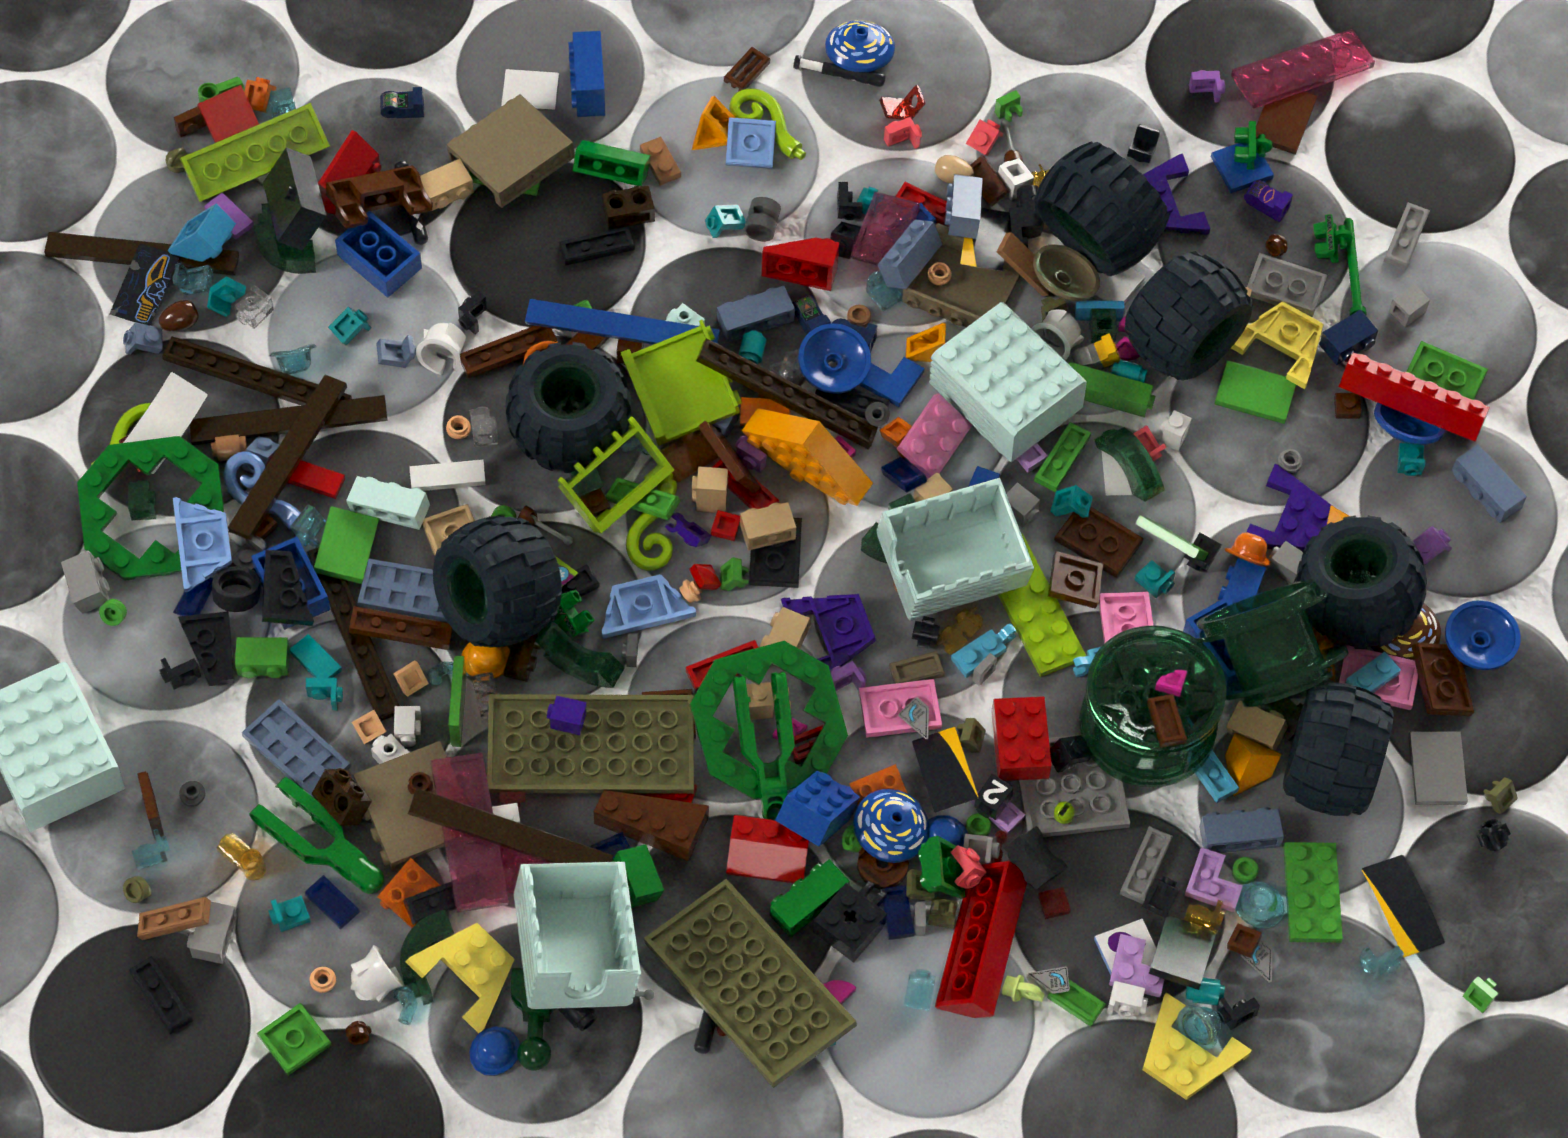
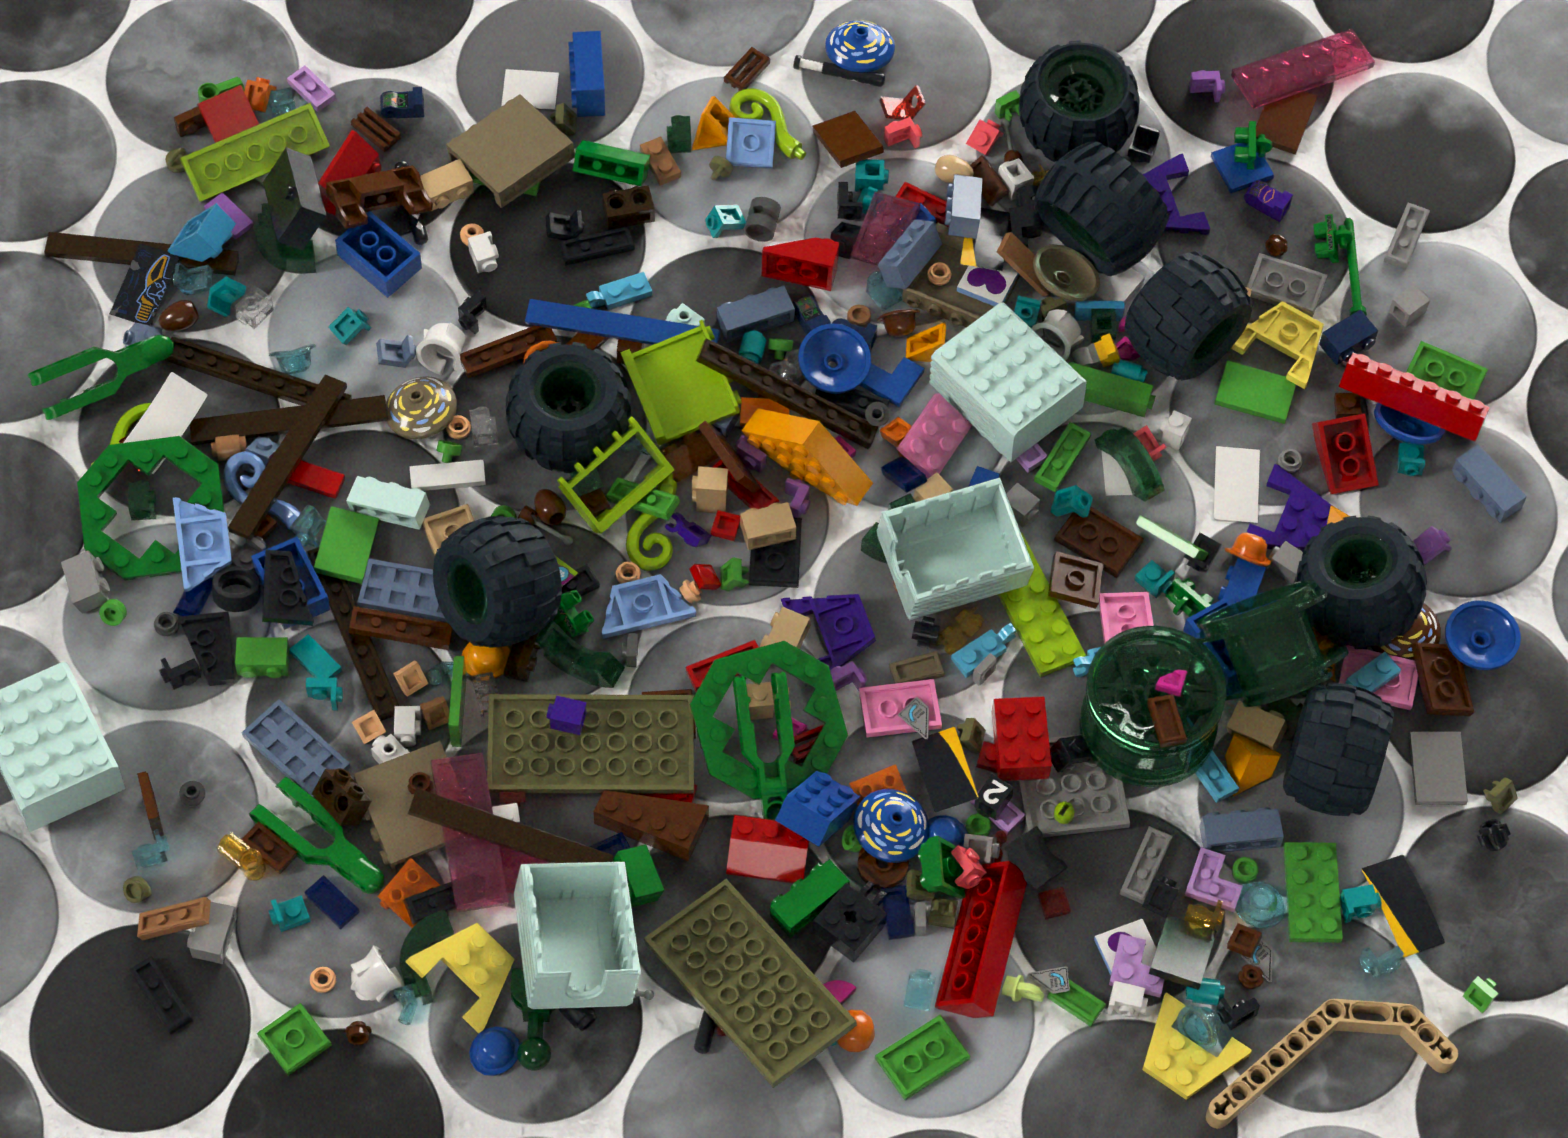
(127, 359): none -> green piece
(166, 617): none -> dark grey plate
(271, 847): none -> reddish brown plate
(311, 88): none -> lavender plate
(363, 117): none -> reddish brown tile
(426, 414): none -> dark tan dish
(435, 712): none -> medium nougat tile
(449, 450): none -> bright green tile
(470, 228): none -> light nougat plate
(483, 252): none -> white brick
(549, 507): none -> reddish brown animal
(564, 226): none -> black bracket
(565, 119): none -> olive tile
(621, 292): none -> medium azure plate
(627, 567): none -> light nougat plate
(679, 134): none -> clear green brick
(720, 167): none -> olive tile
(780, 347): none -> bright green tile
(801, 495): none -> medium lavender bracket
(848, 139): none -> reddish brown tile
(860, 1036): none -> orange hair
(870, 173): none -> teal brick
(899, 322): none -> reddish brown hat
(922, 1057): none -> bright green tile
(987, 757): none -> red plate
(988, 284): none -> tile
(1028, 310): none -> teal brick
(1084, 80): none -> wheel
(1186, 599): none -> green hips
(1236, 484): none -> white sticker
(1246, 981): none -> reddish brown plate
(1326, 1025): none -> tan beam
(1345, 453): none -> red slope
(1359, 902): none -> teal brick

